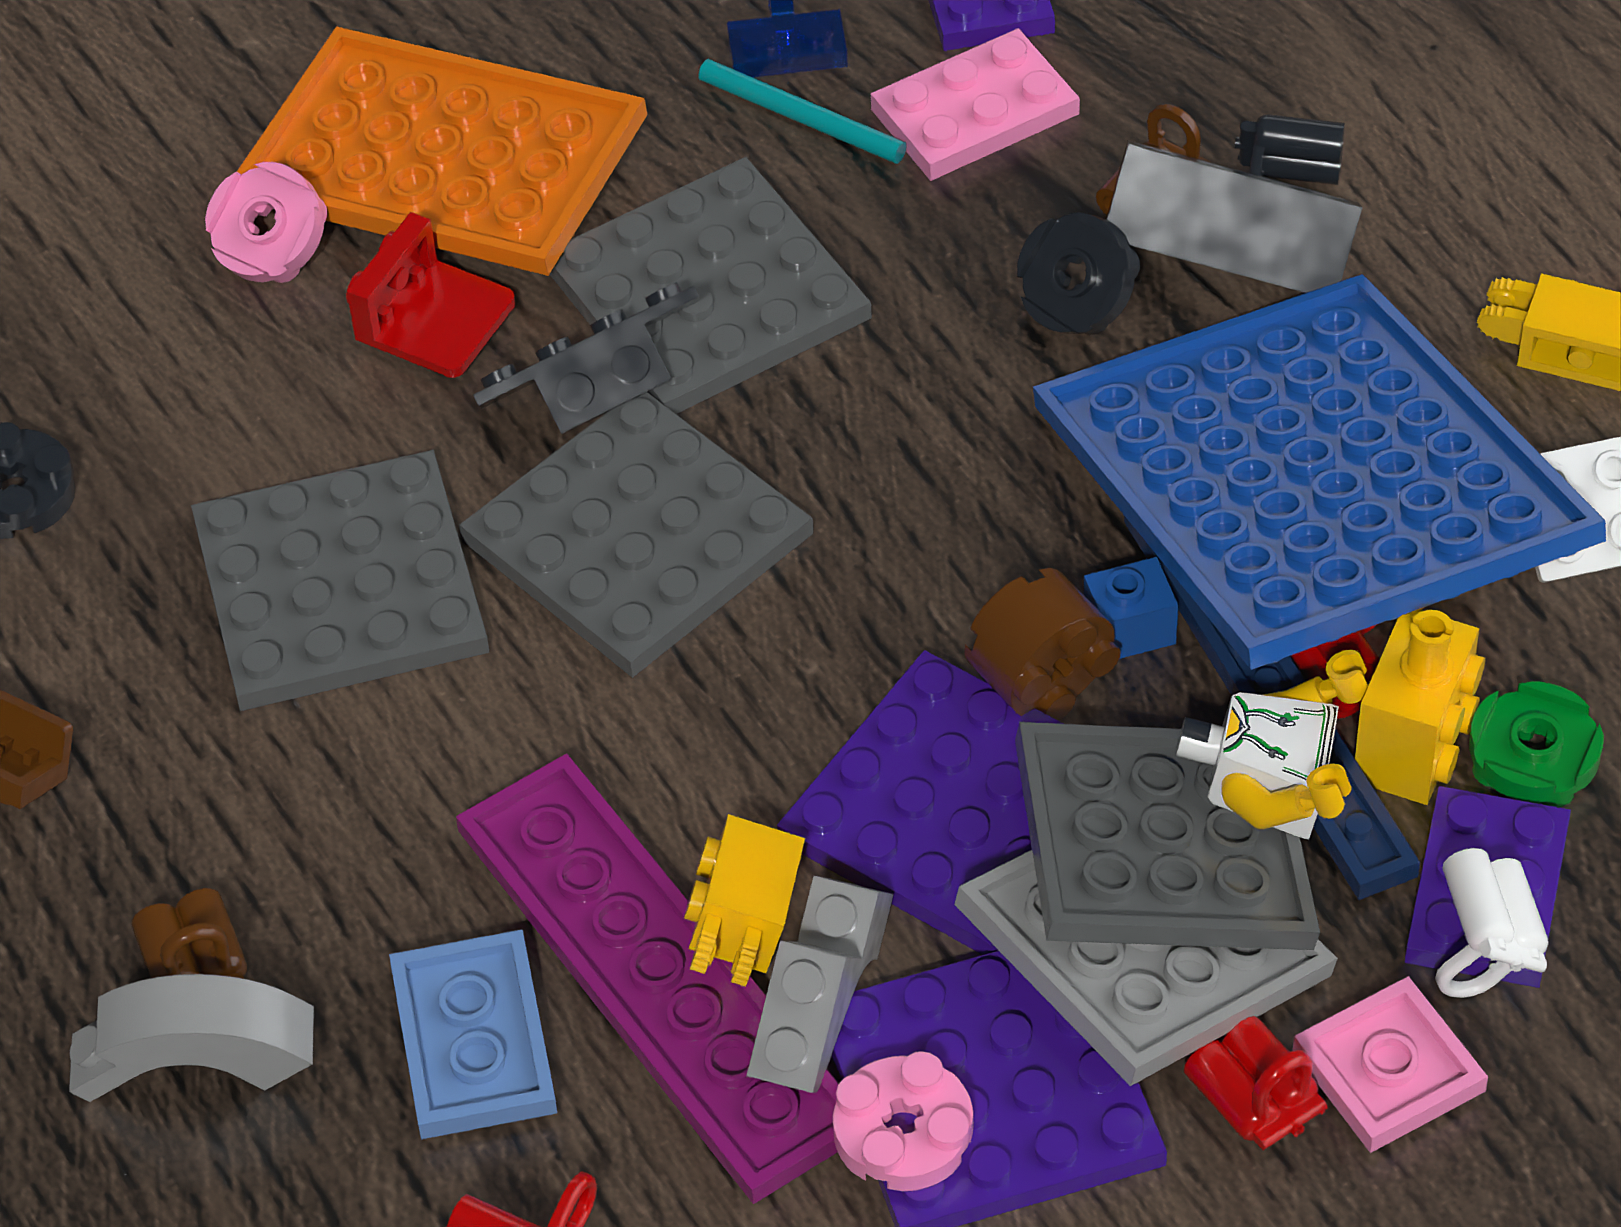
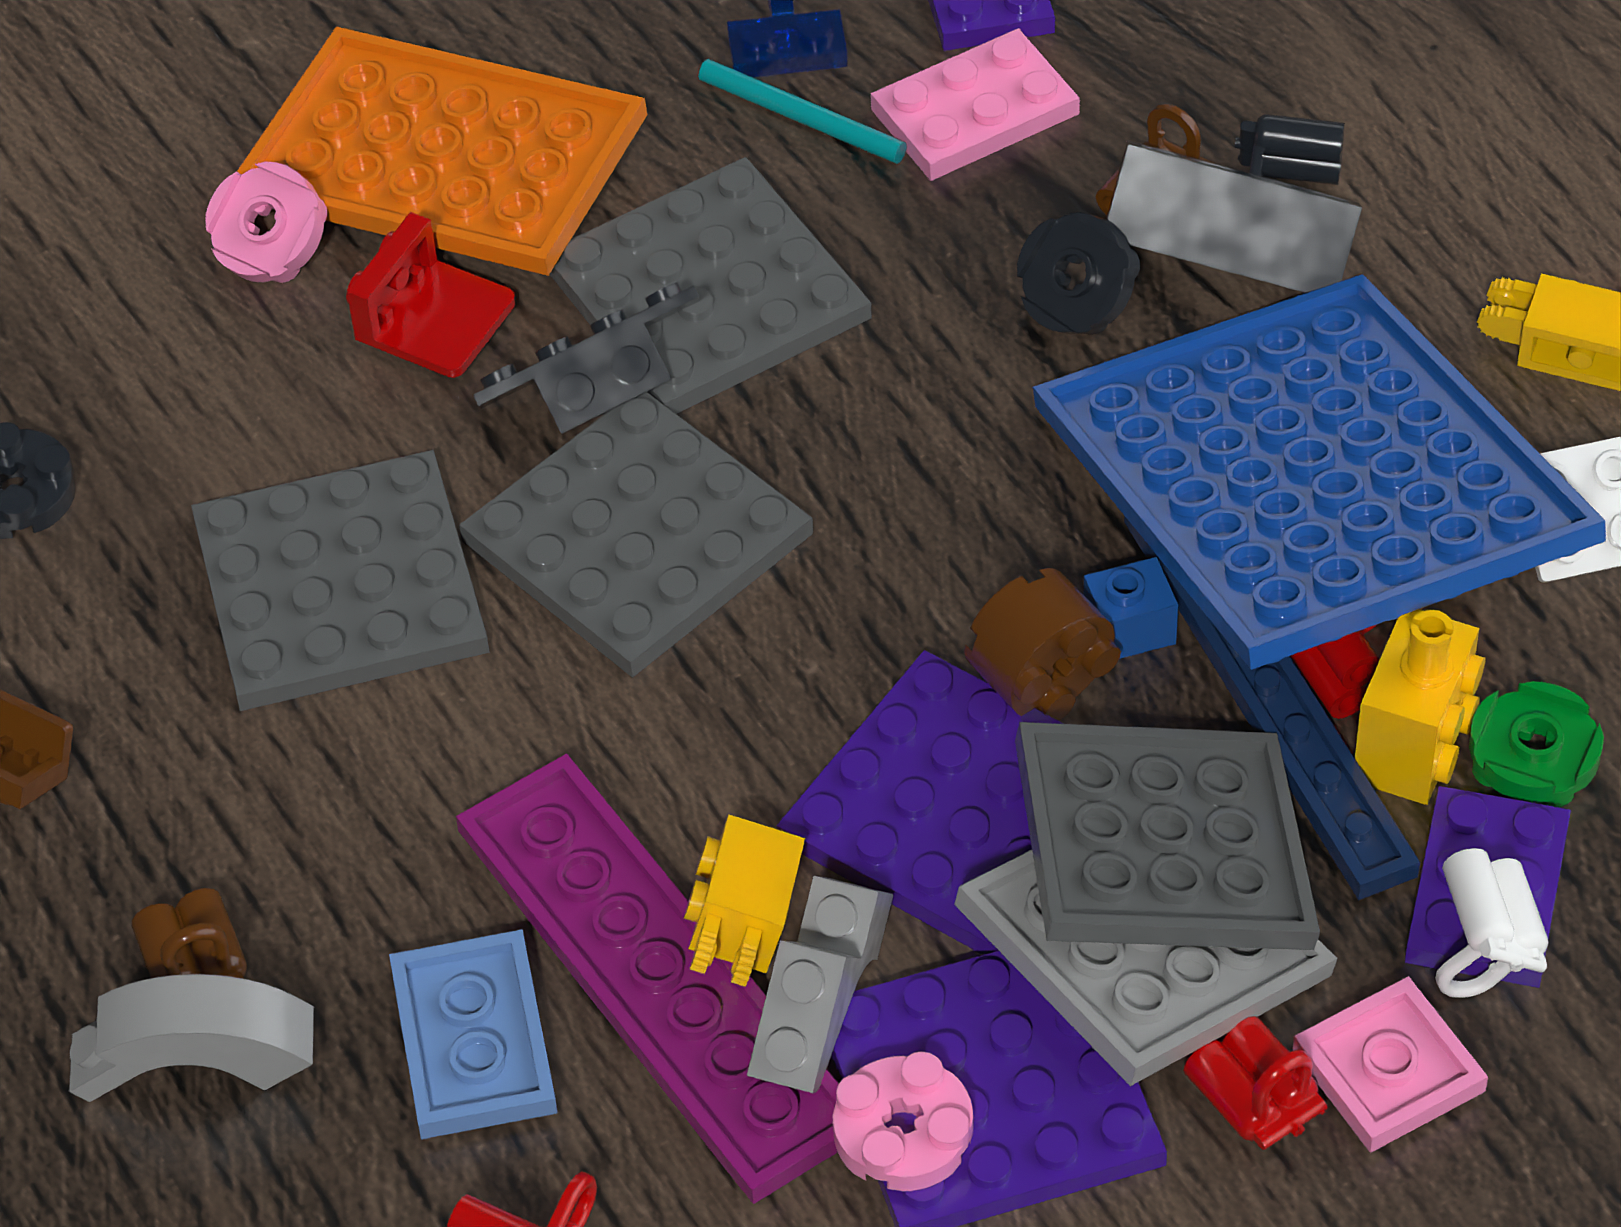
(1277, 750): torso -> none

